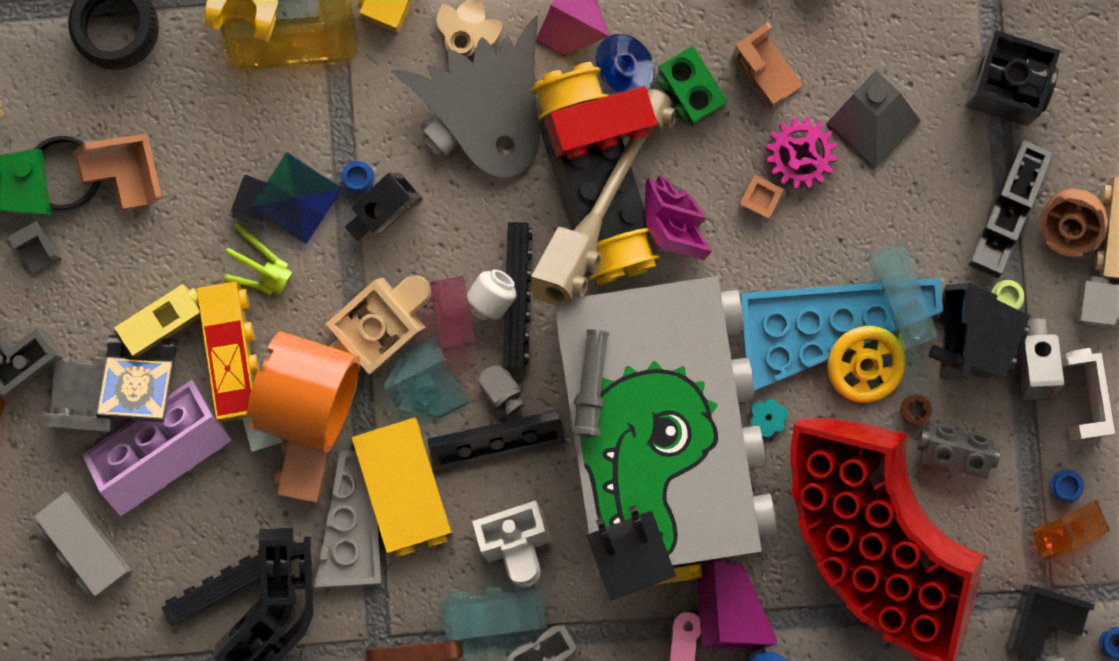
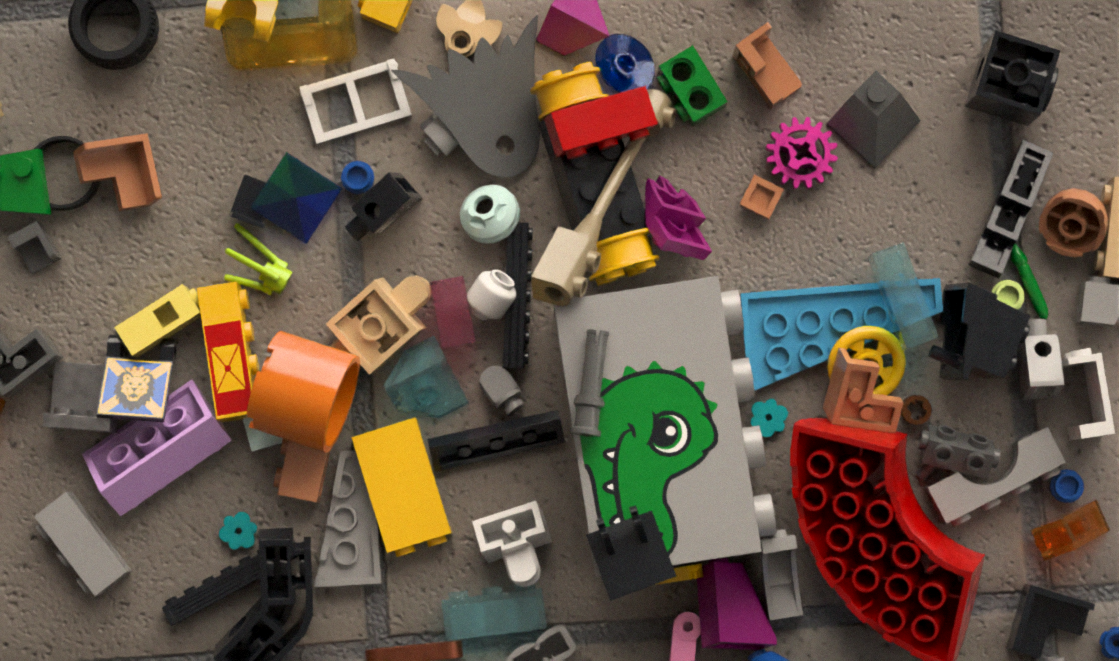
(229, 534): none -> teal plant
(349, 78): none -> white window
(496, 223): none -> light aqua piece
(780, 576): none -> light grey arch
(852, 399): none -> nougat panel
(1032, 288): none -> green piece
(1032, 457): none -> light grey arch

